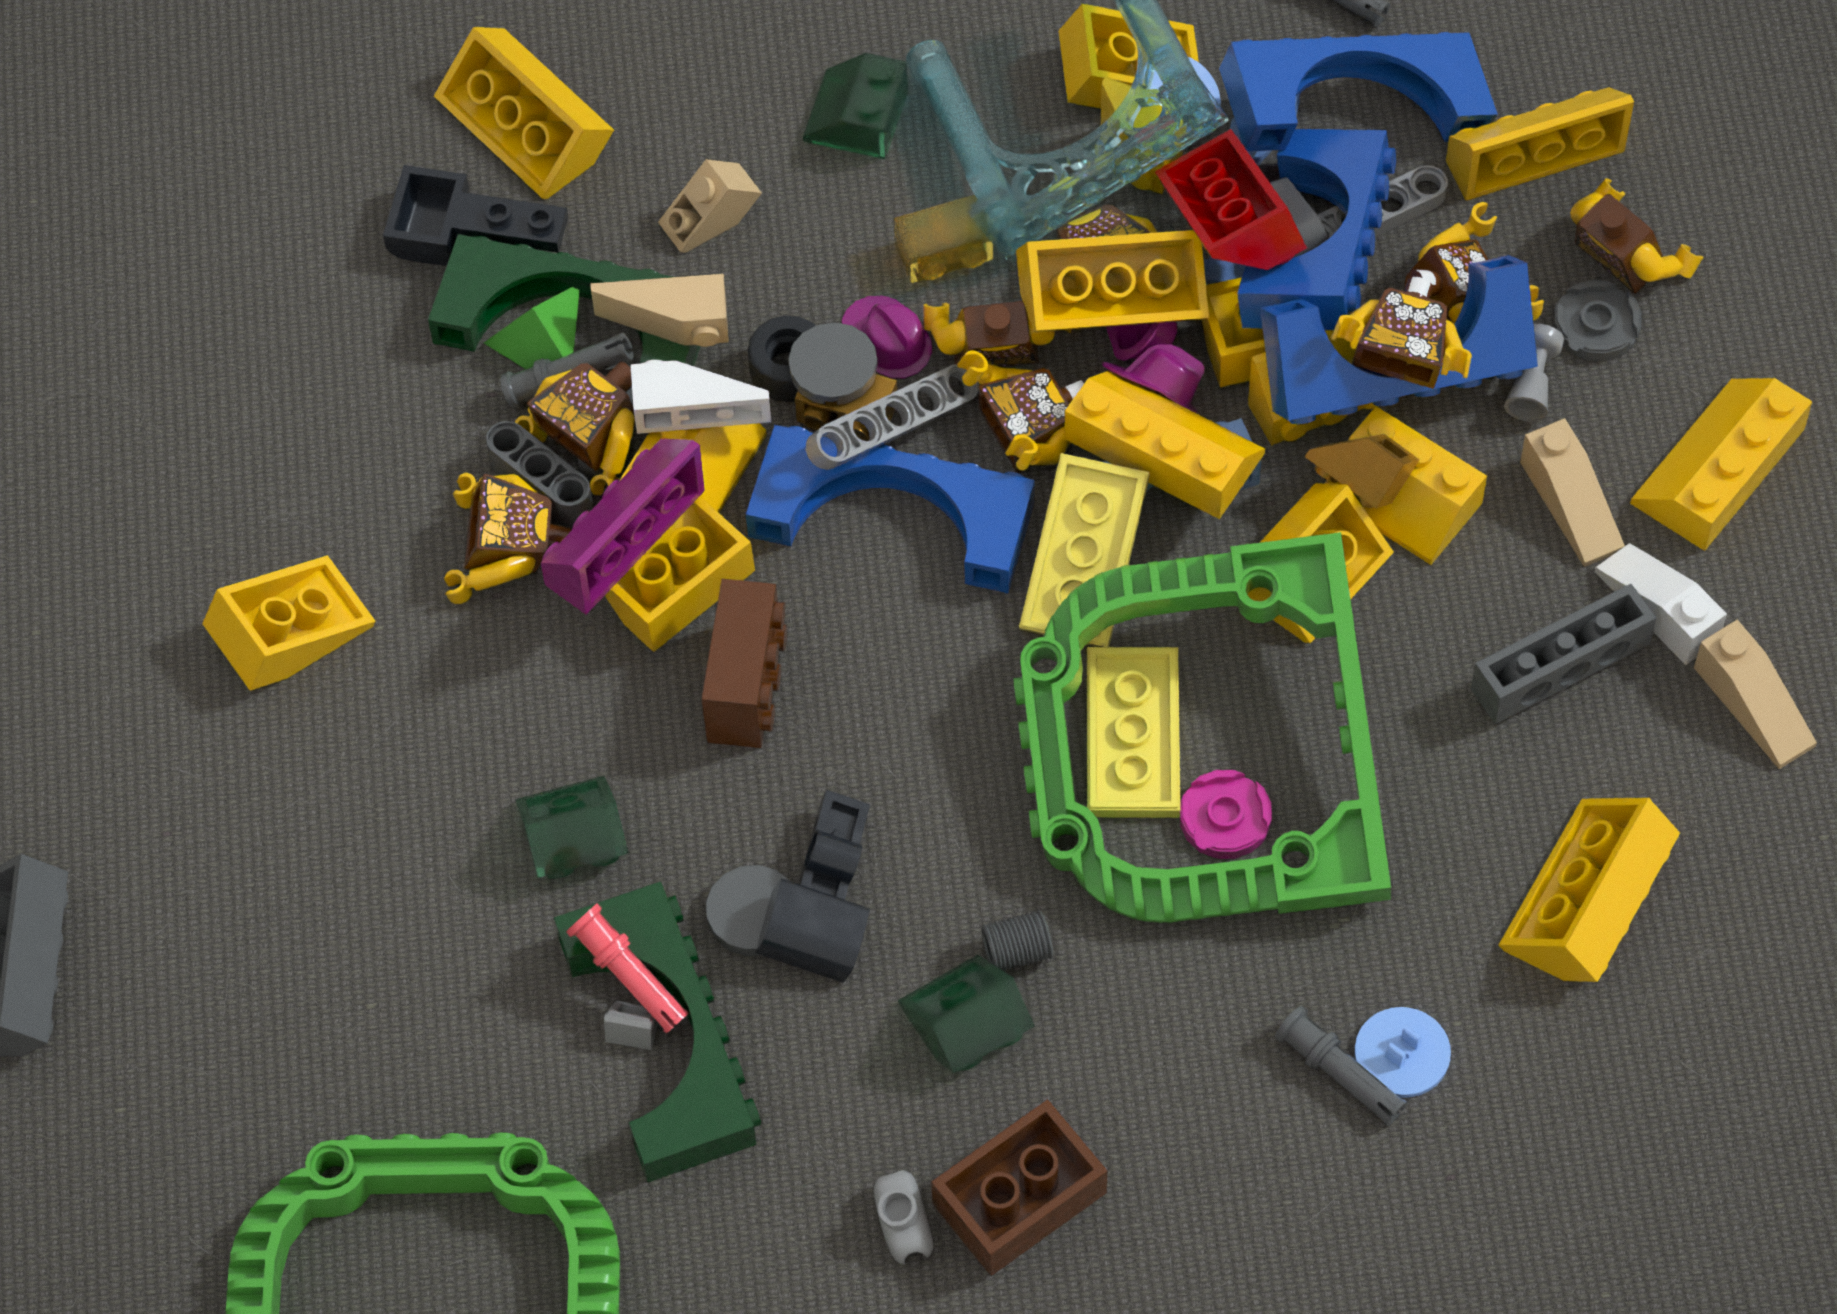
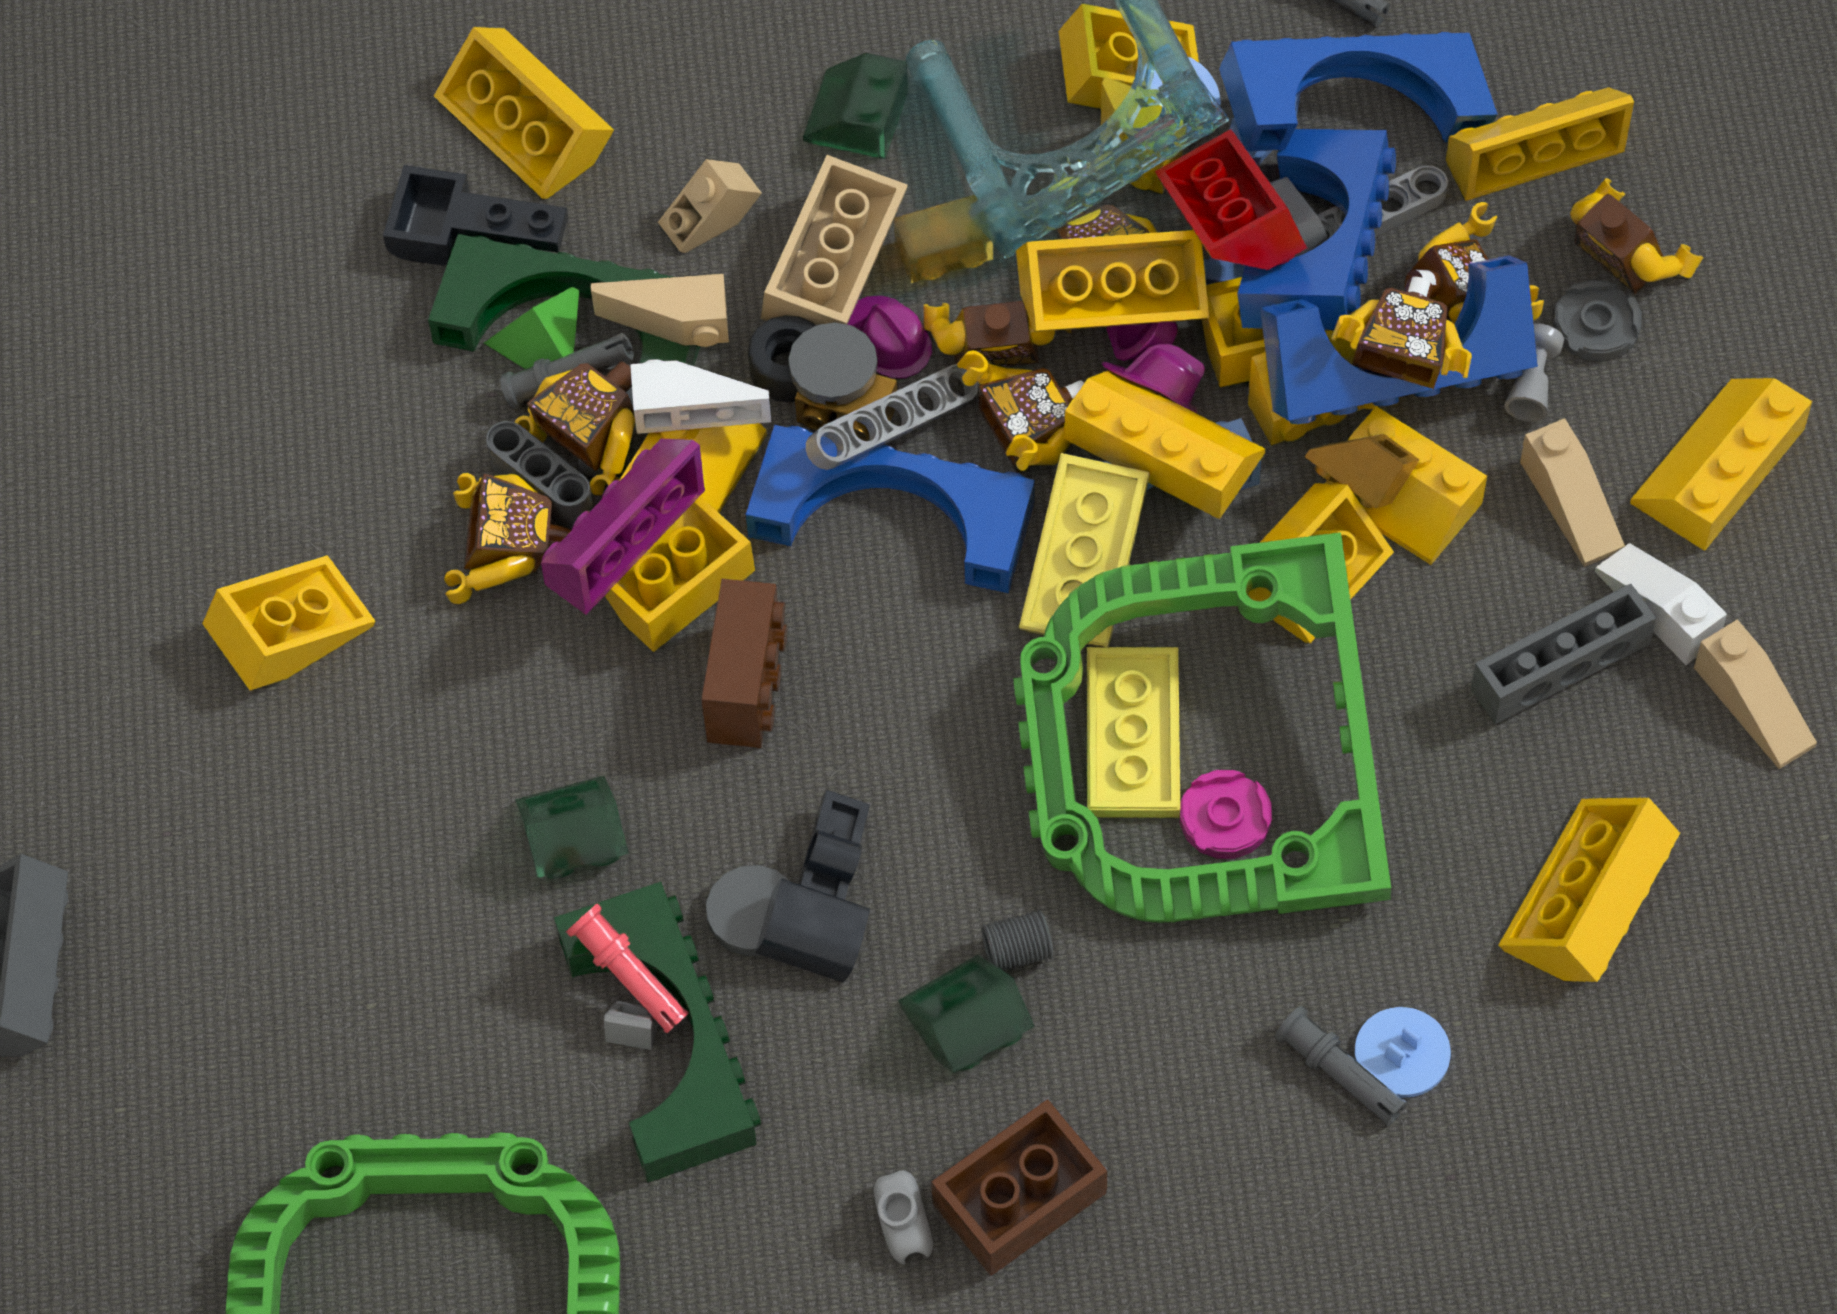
(833, 244): none -> tan slope

